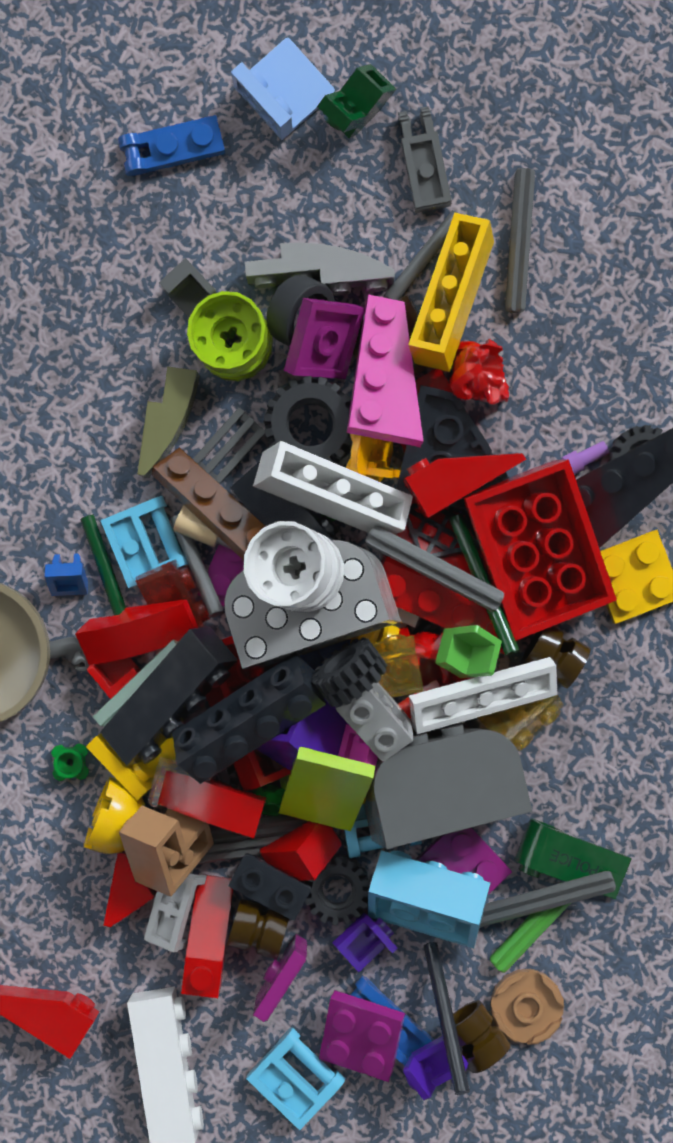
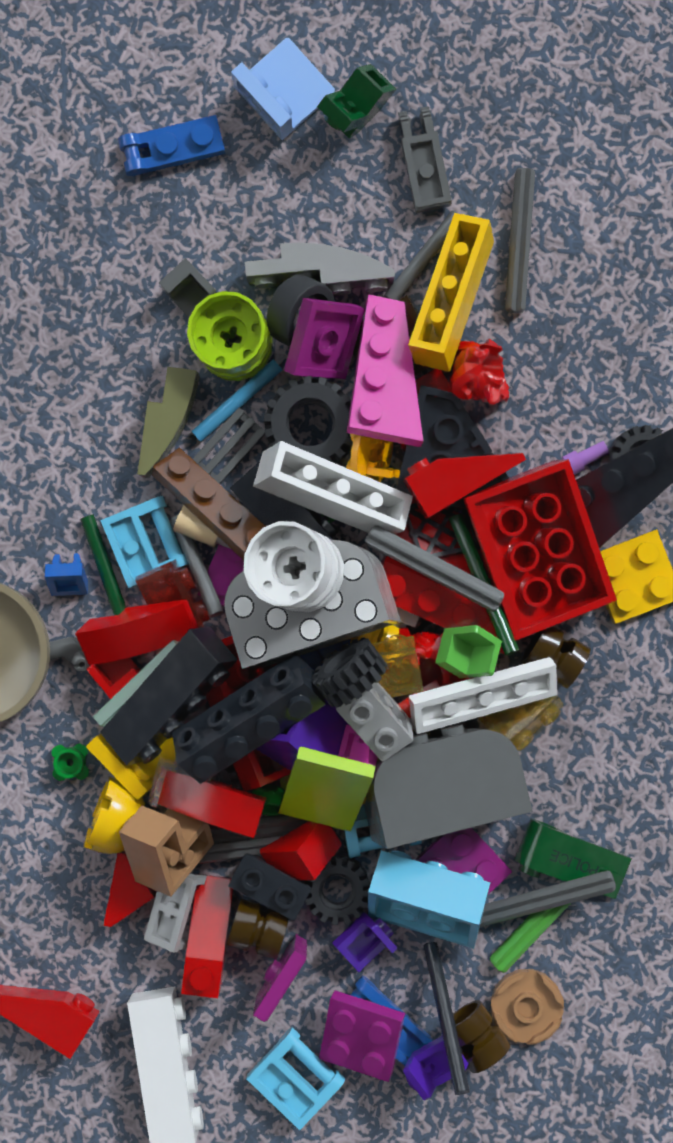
(237, 400): none -> dark azure bar

